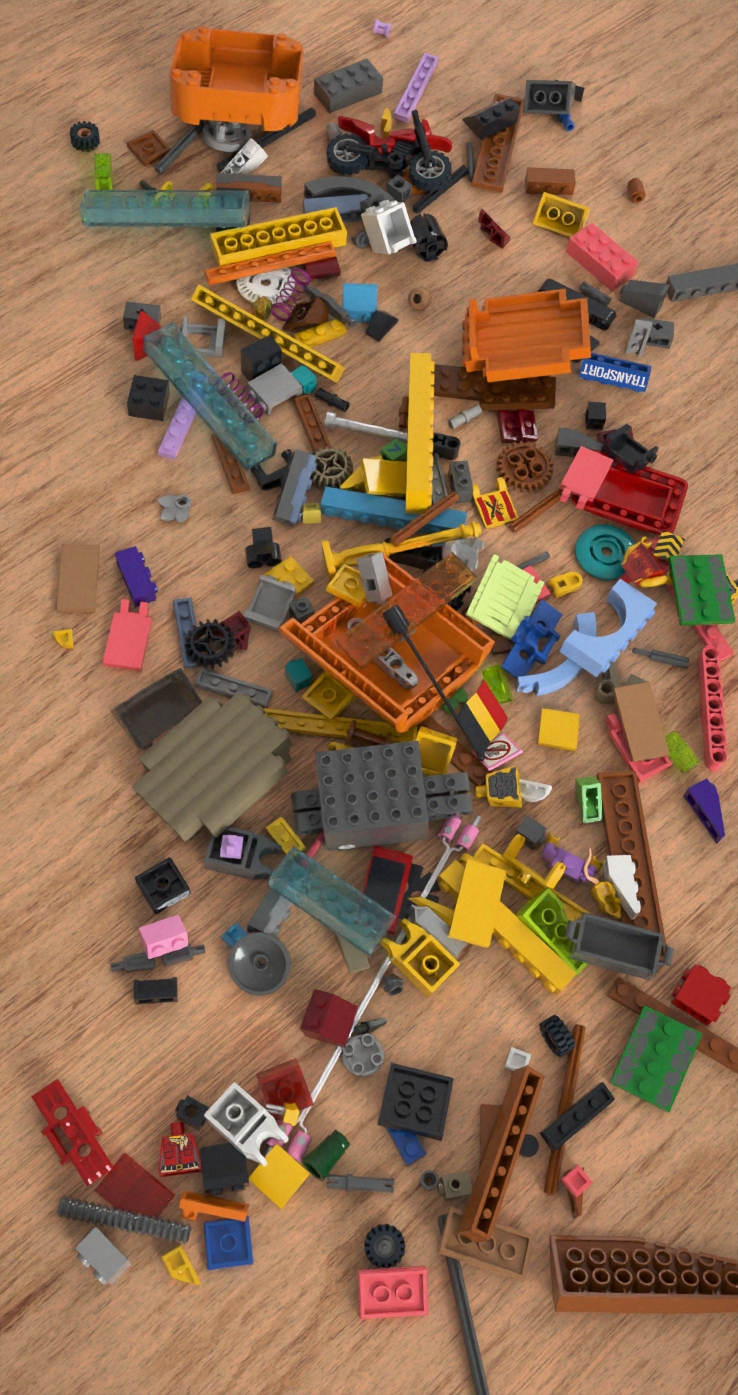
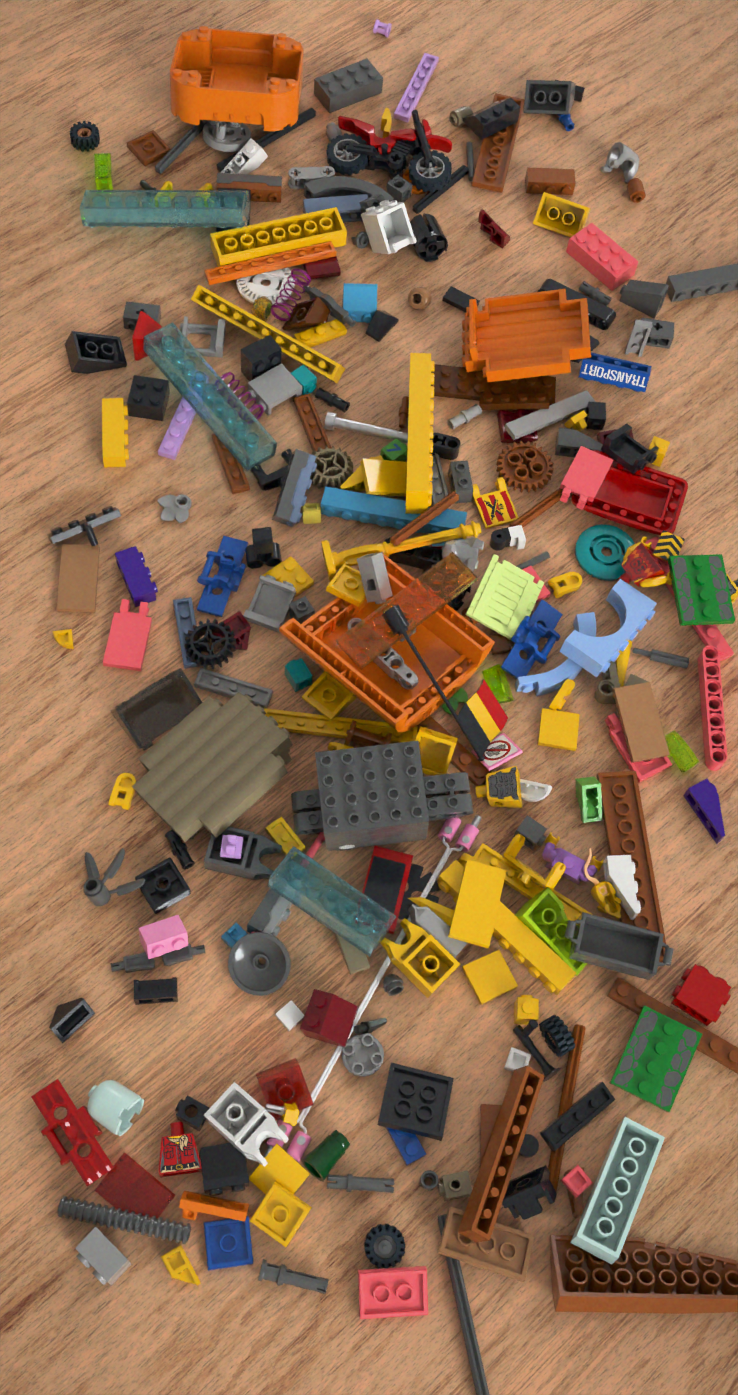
(70, 1018): none -> black slope
(90, 521): none -> plate
(94, 352): none -> black slope
(95, 888): none -> dark grey plant
(113, 432): none -> yellow brick
(114, 1106): none -> light aqua cylinder
(123, 785): none -> yellow plate
(179, 849): none -> black pin
(227, 578): none -> blue piece
(280, 1214): none -> yellow tile
(282, 1275): none -> dark grey pin
(290, 1015): none -> white tile
(307, 174): none -> light grey piece
(456, 116): none -> dark tan brick
(458, 298): none -> black tile
(489, 977): none -> yellow tile
(508, 537): none -> leg
(523, 1035): none -> black piece
(525, 1191): none -> black panel
(526, 1009): none -> yellow brick
(546, 417): none -> light grey tile
(565, 690): none -> yellow plate
(577, 422): none -> yellow tile
(618, 1190): none -> light aqua brick
(622, 157): none -> light grey piece
(622, 662): none -> yellow bar
(663, 446): none -> yellow brick

